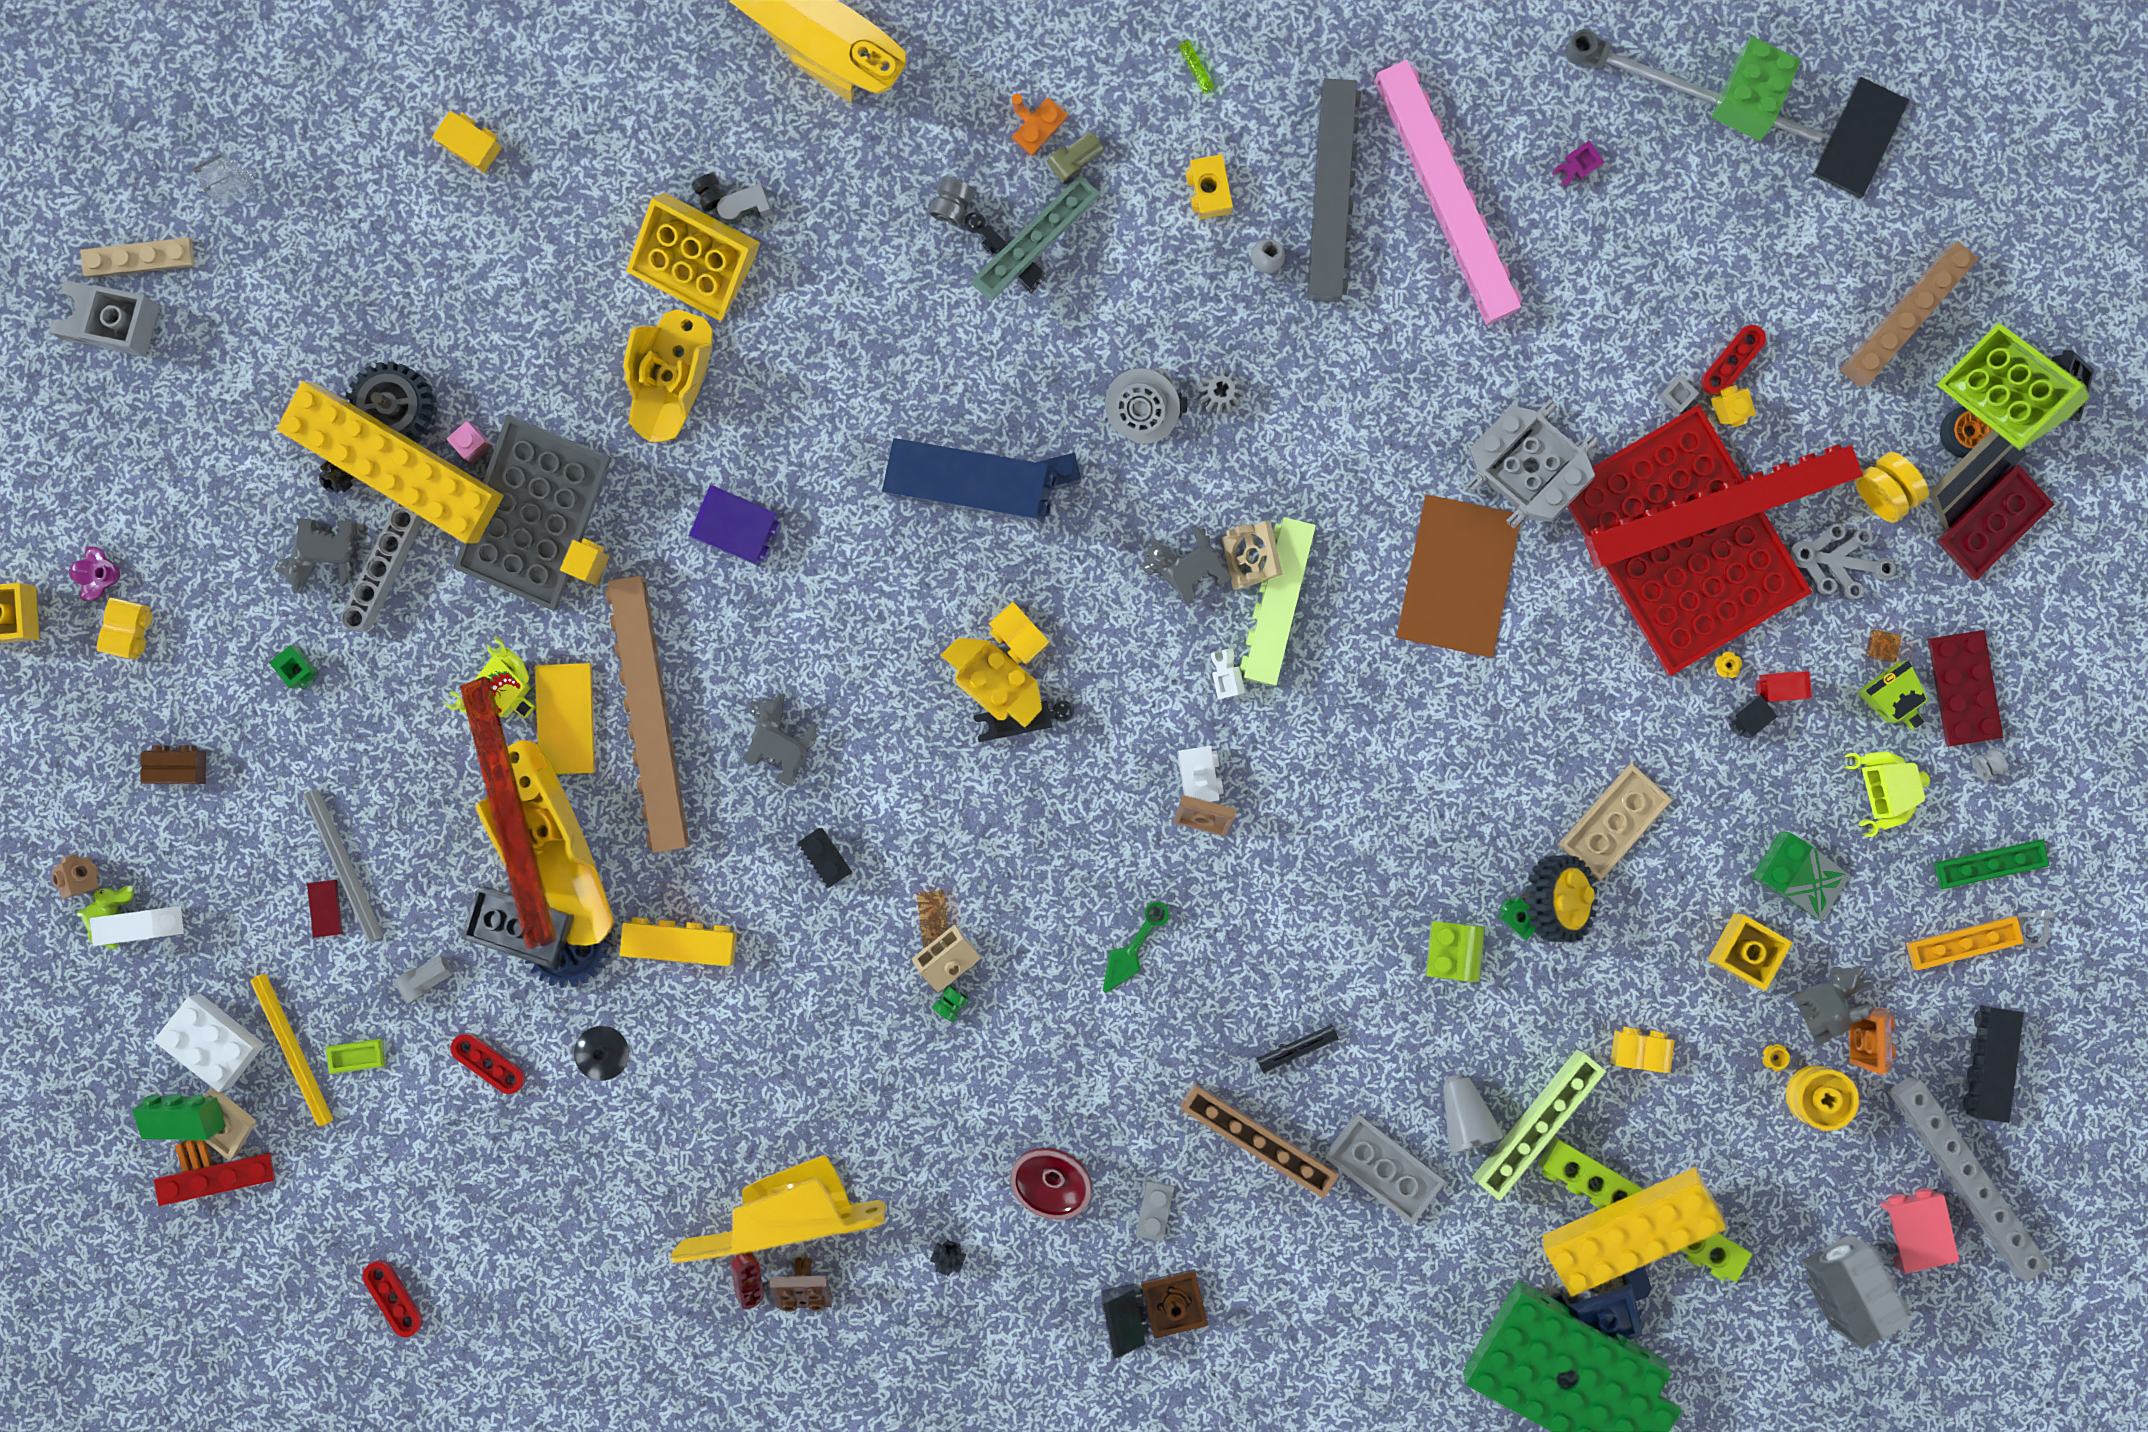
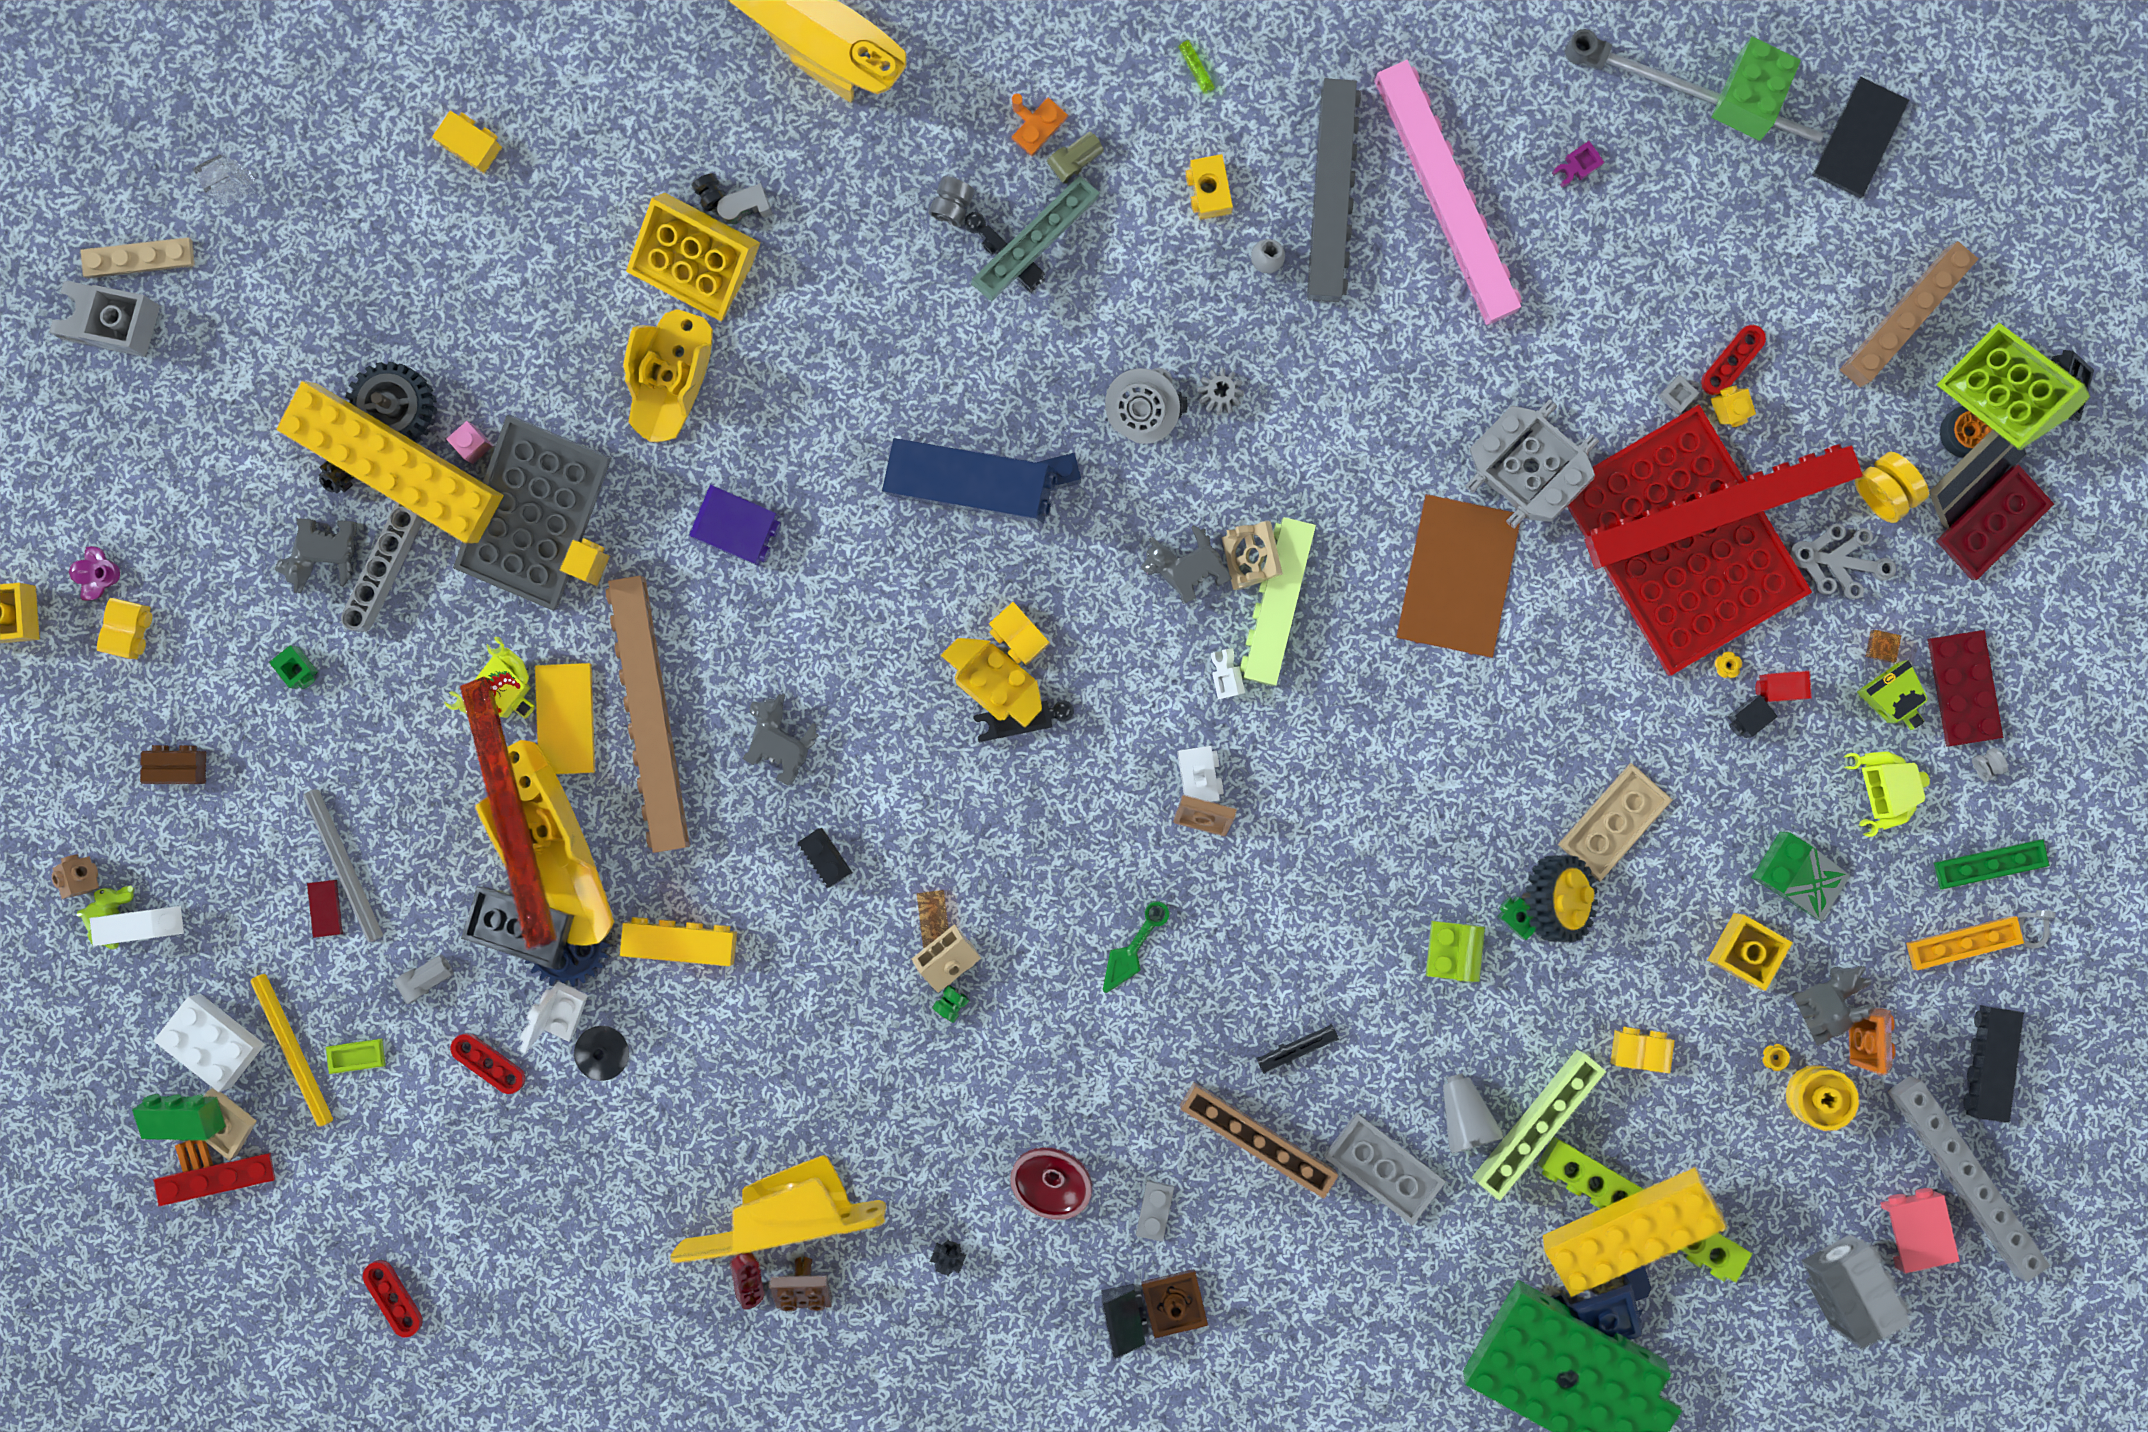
(556, 1013): none -> white bracket

